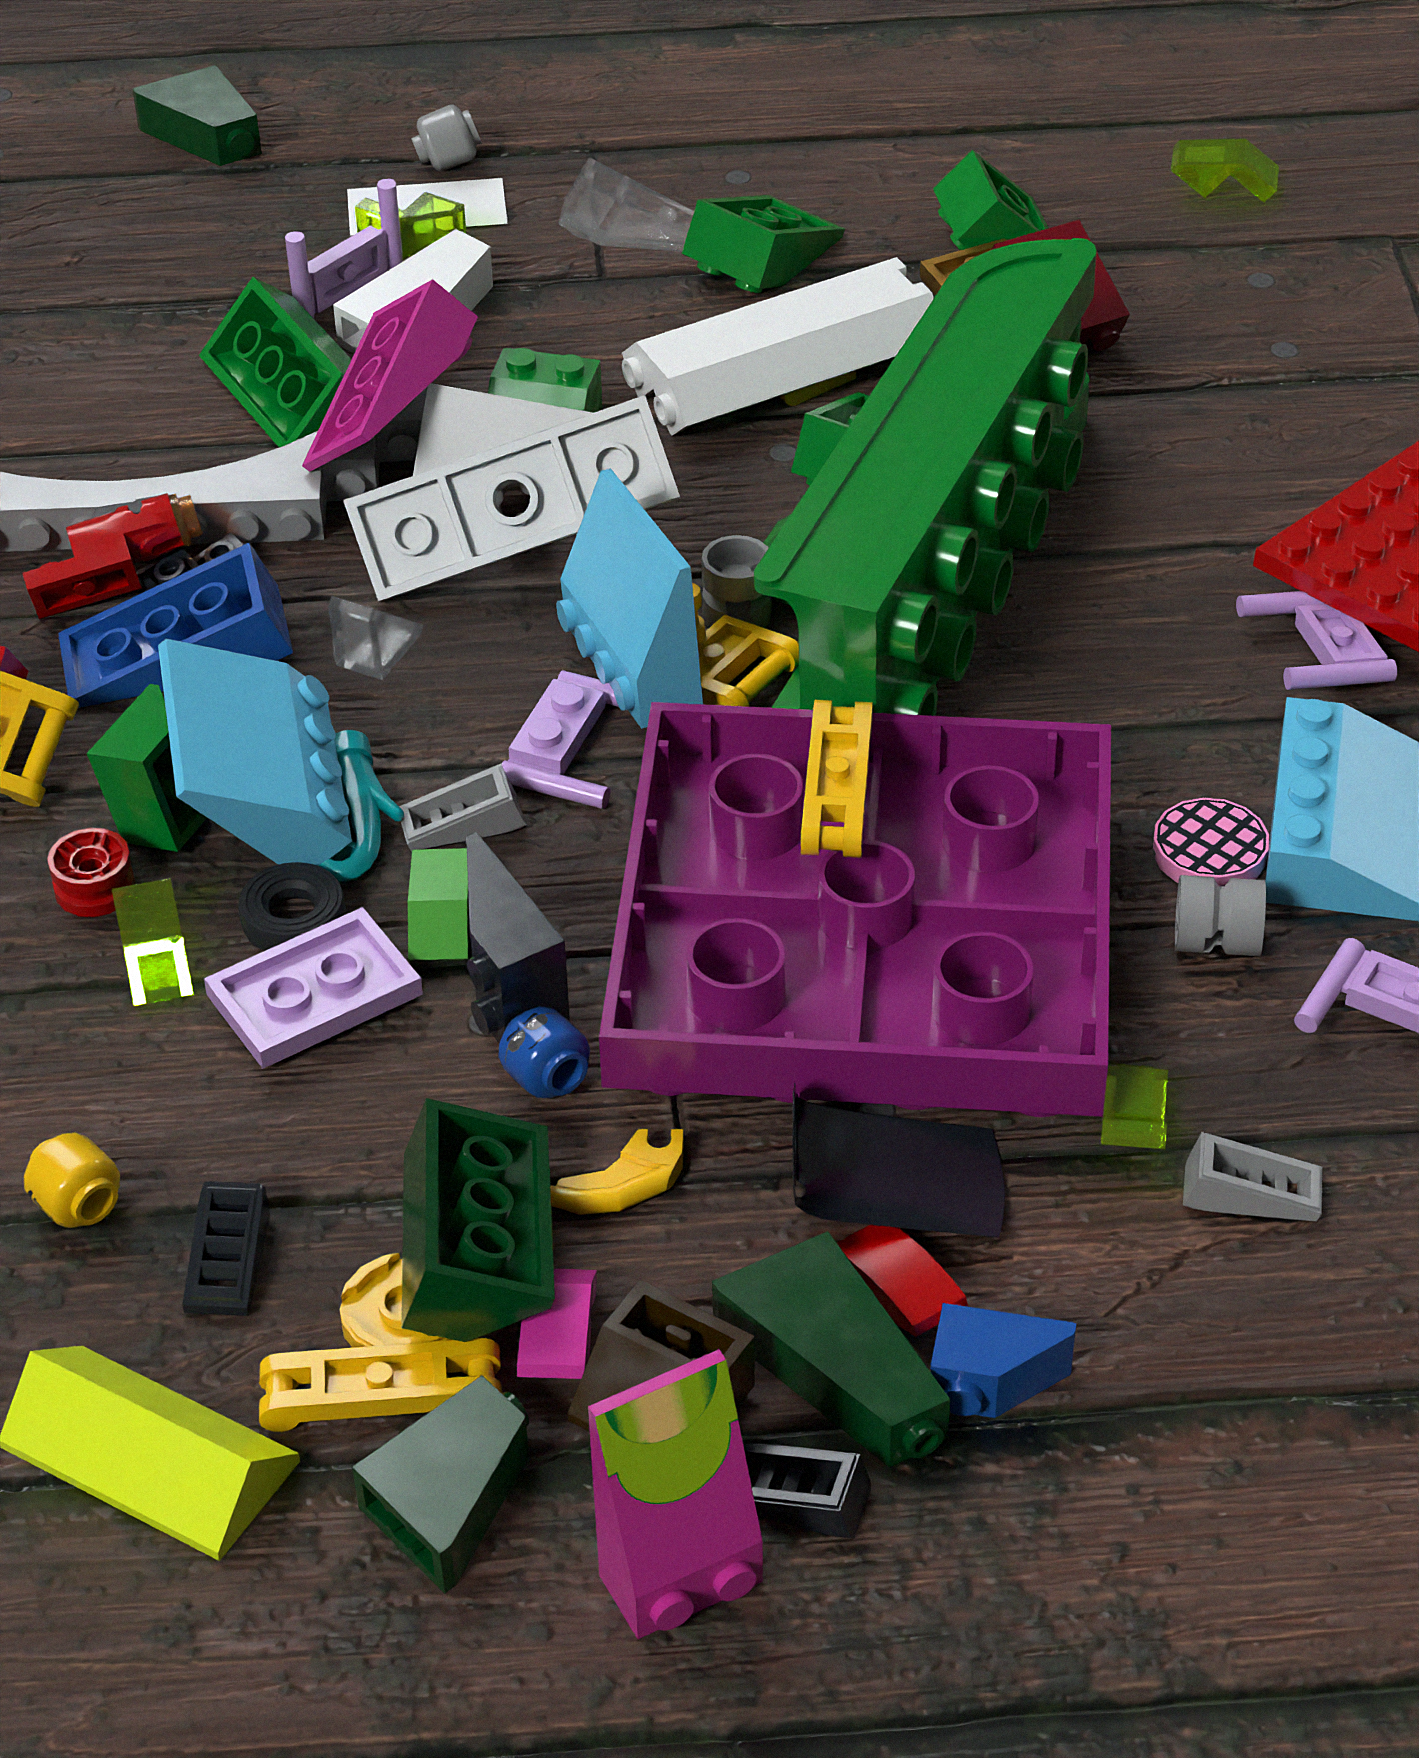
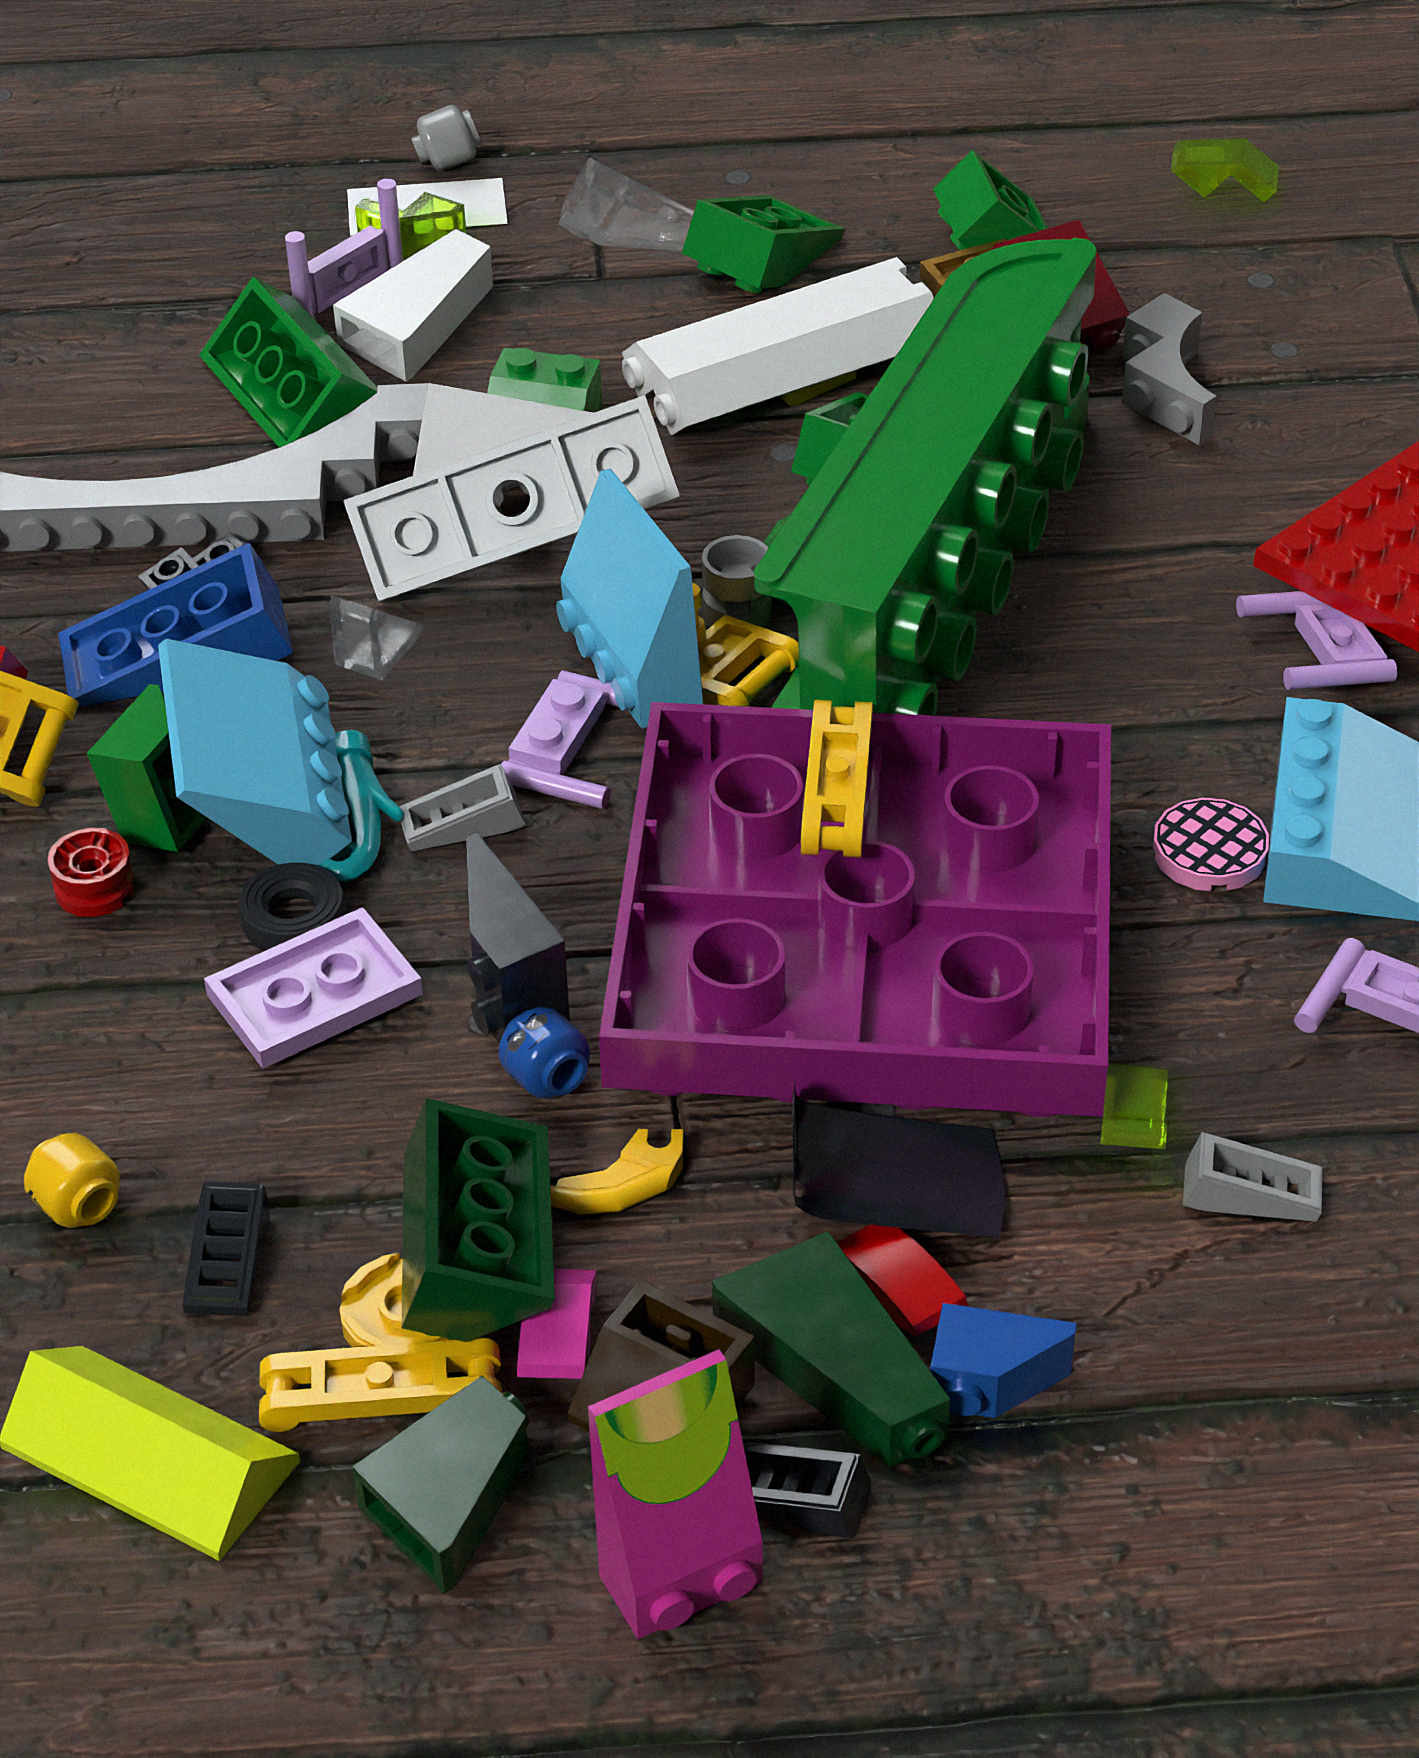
(108, 549): red plate -> none
(152, 942): clear neon green slope -> none
(199, 115): dark green slope -> none
(394, 362): dark pink slope -> none
(438, 906): bright green slope -> none
(1156, 383): none -> light grey arch
(1220, 915): light grey wheel -> none

